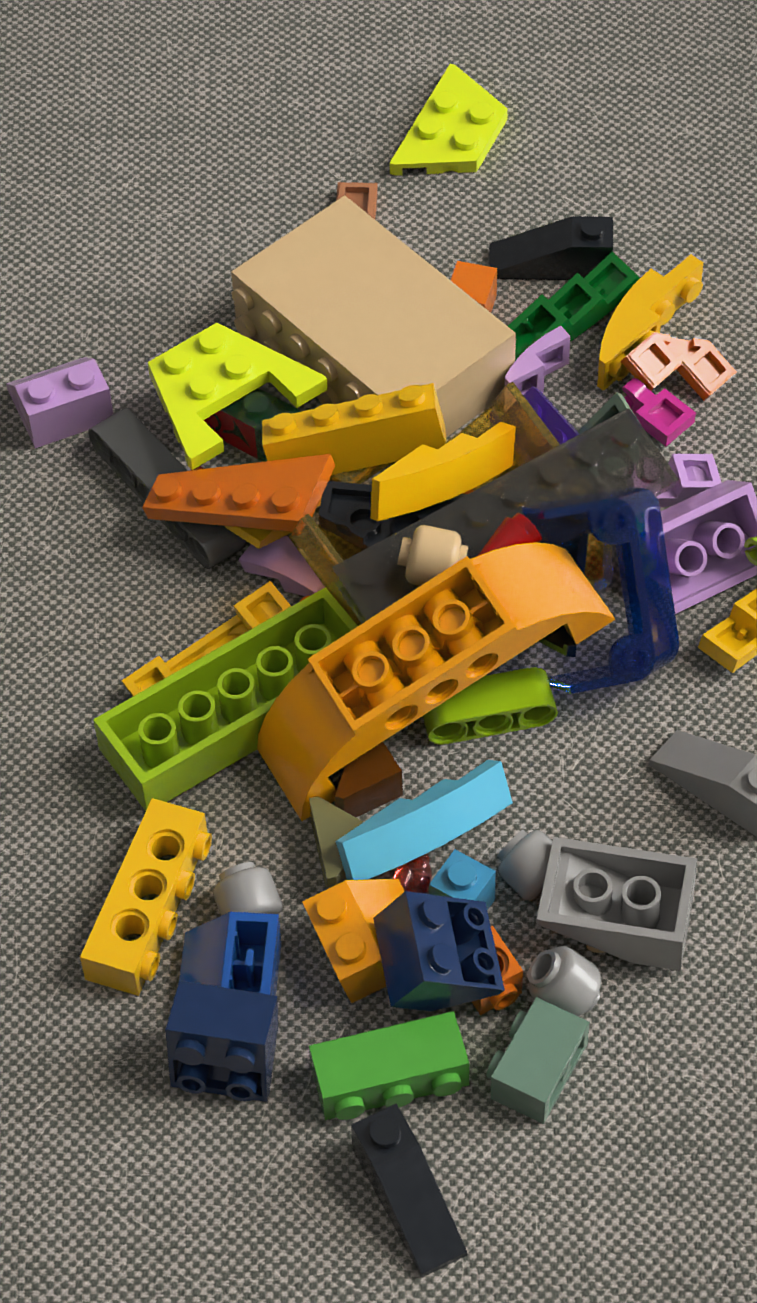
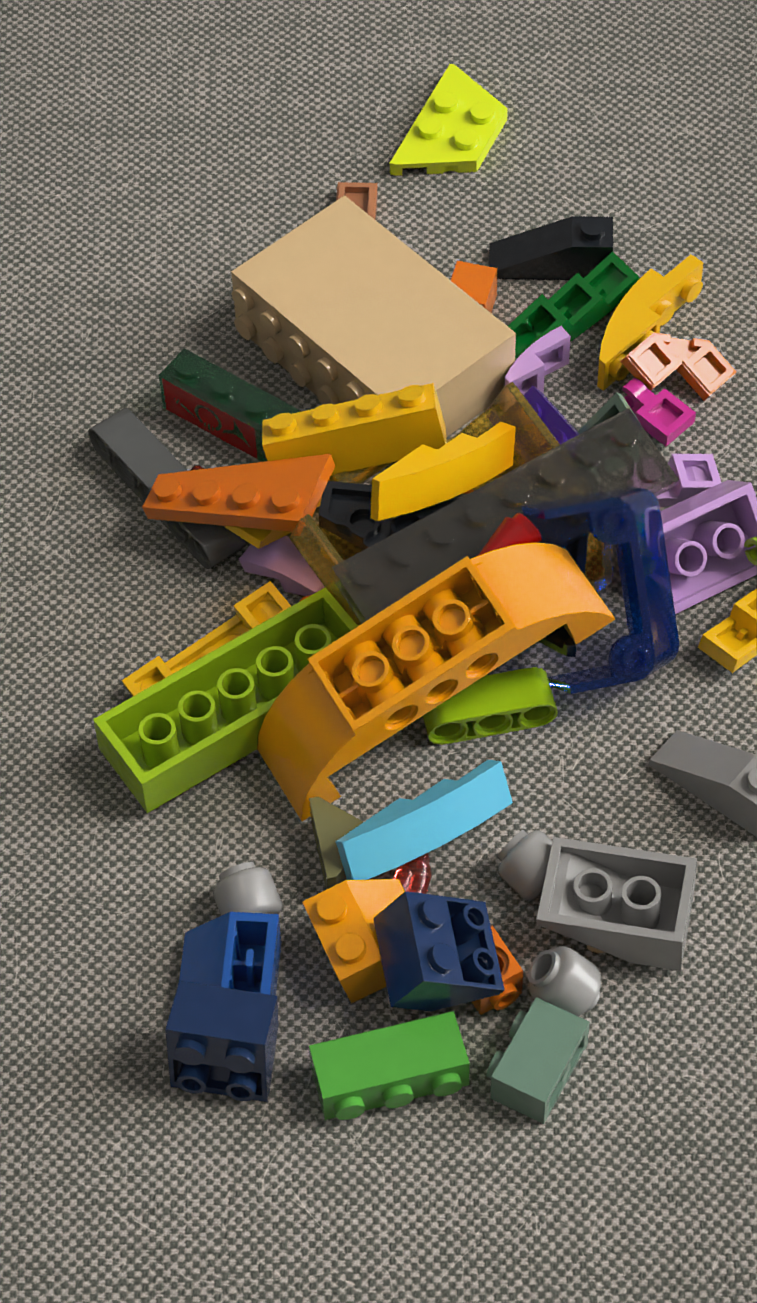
(61, 400): lavender slope -> none
(162, 832): yellow brick -> none
(215, 372): neon yellow wing -> none
(369, 782): reddish brown slope -> none
(407, 1189): black slope -> none
(430, 553): tan head -> none
(464, 879): dark azure brick -> none

